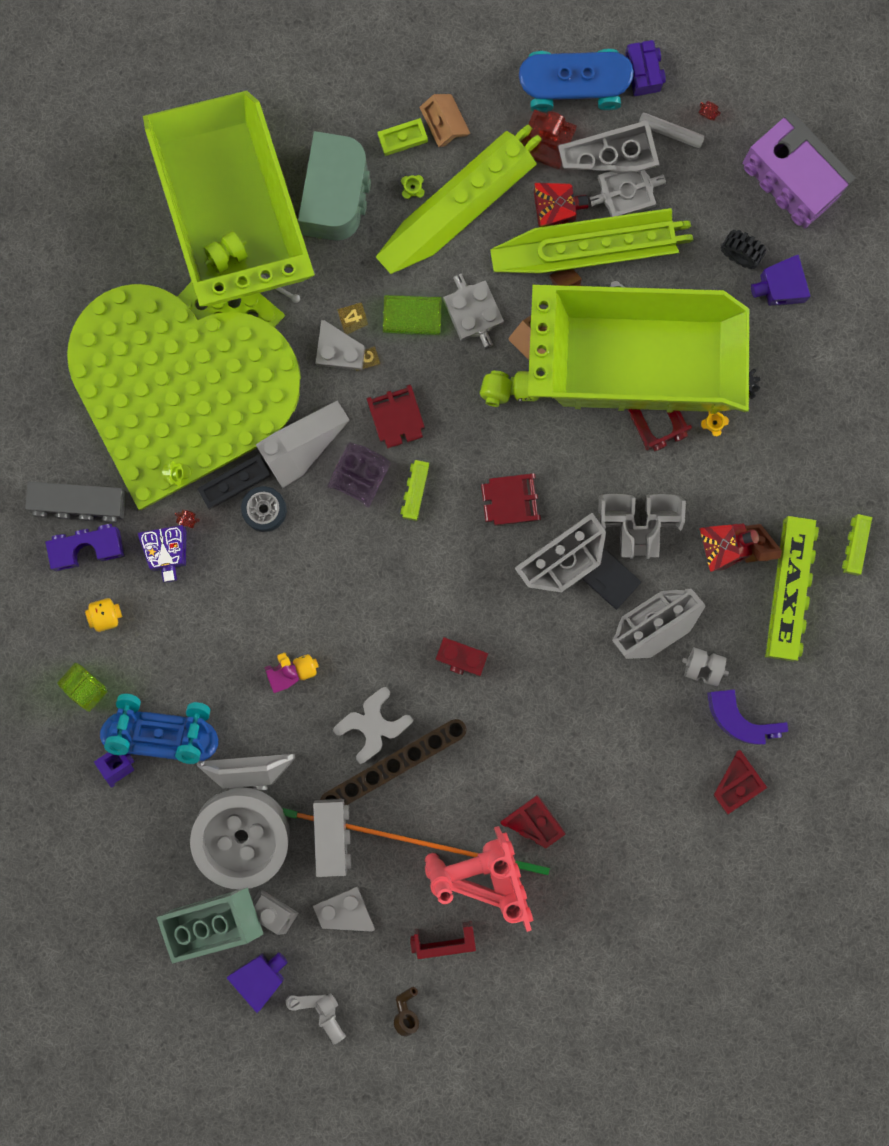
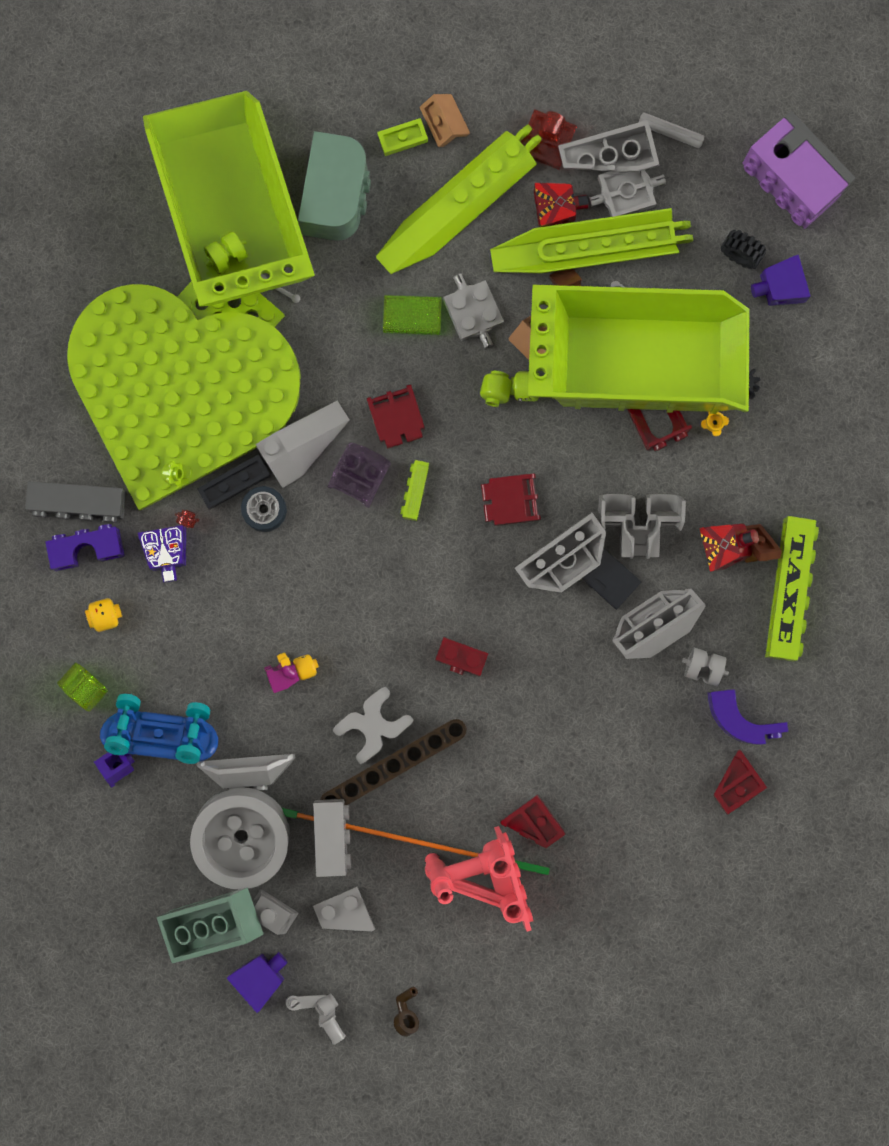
(338, 349): light grey wing -> none
(352, 319): clear yellow sticker -> none
(411, 180): lime plate -> none
(444, 948): dark red panel -> none
(576, 76): blue piece -> none
(646, 69): dark purple brick -> none
(709, 110): clear red plate -> none
(857, 545): lime piece -> none

